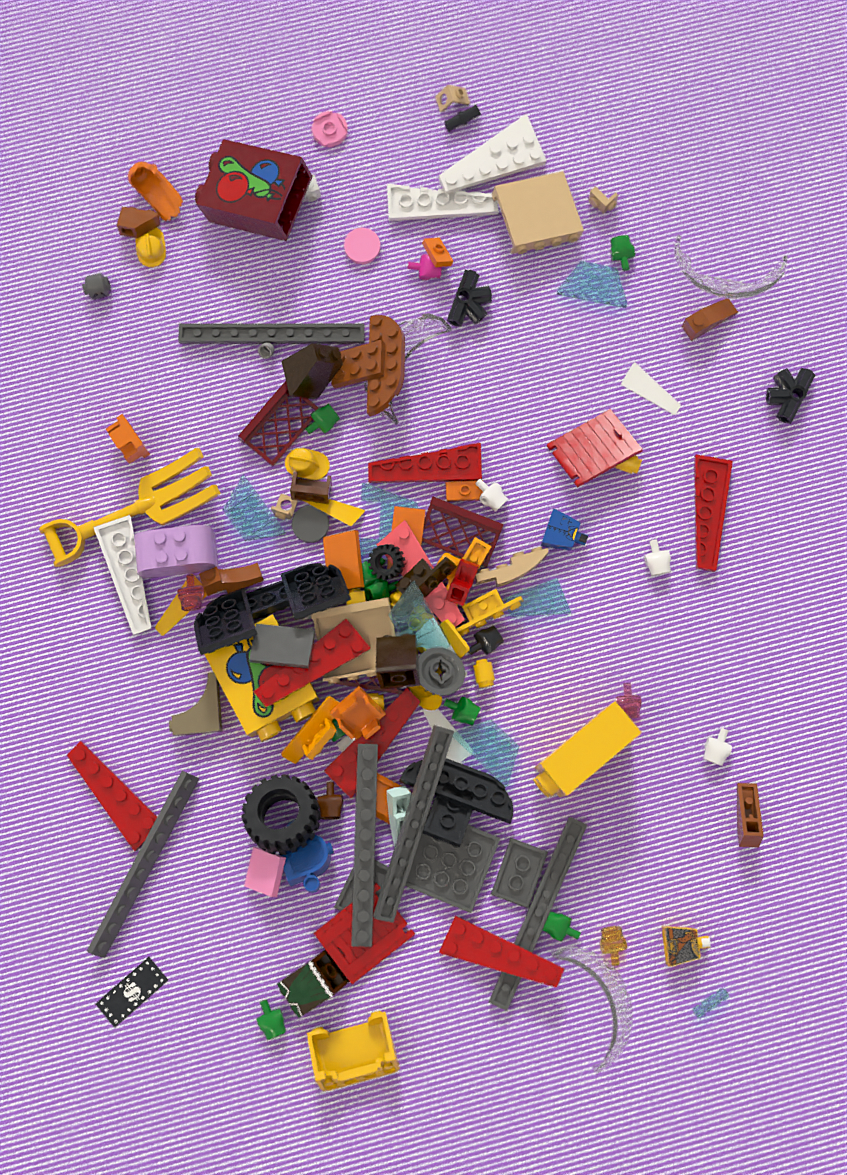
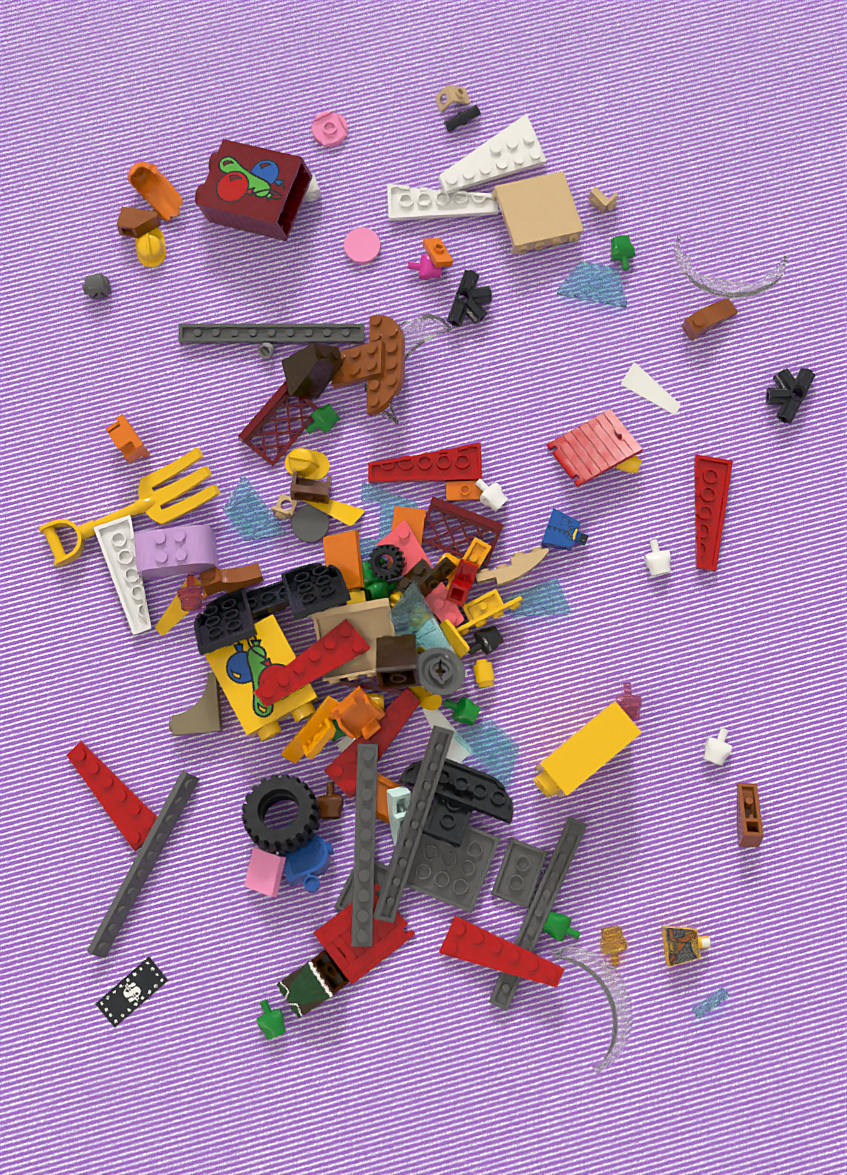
(282, 646): dark grey tile -> none
(353, 1053): yellow windscreen -> none

